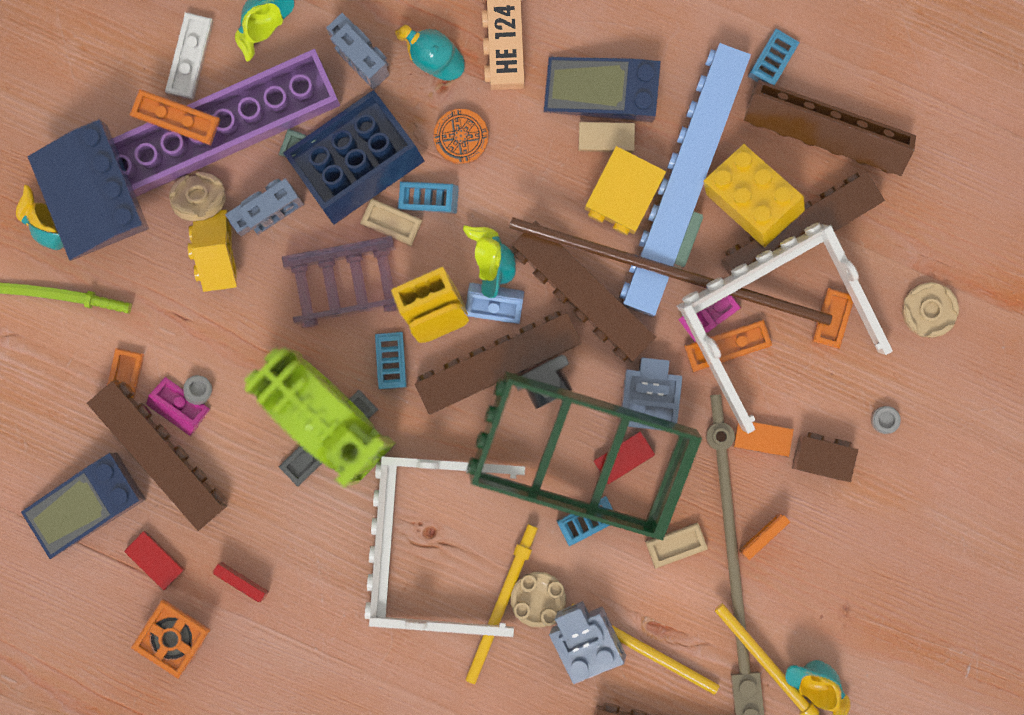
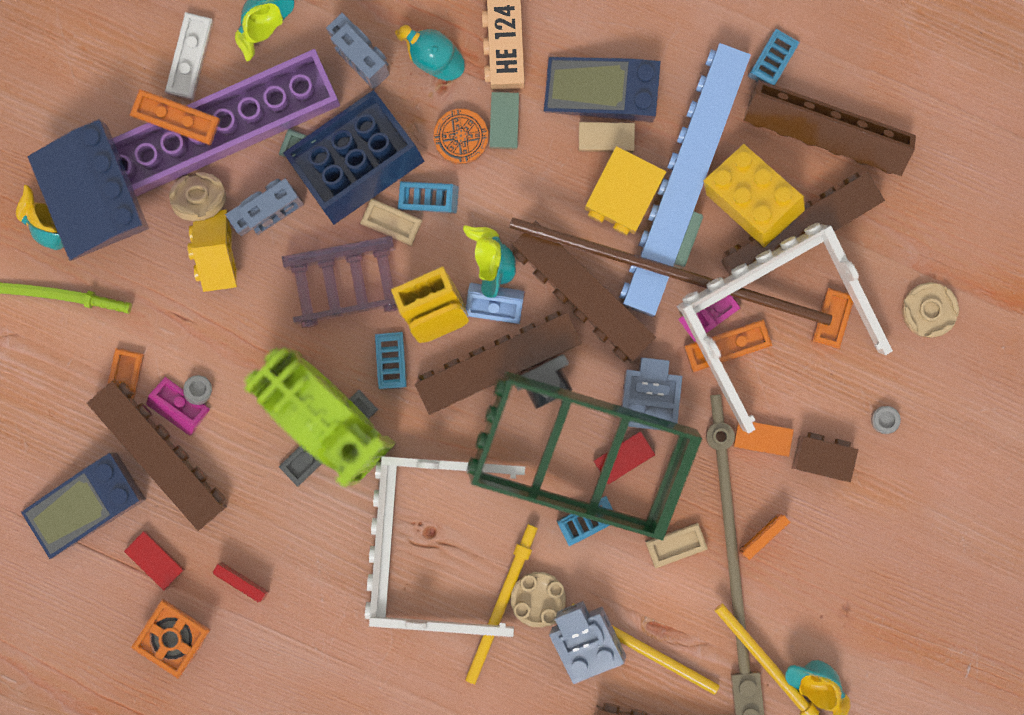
(504, 120): none -> sand green tile

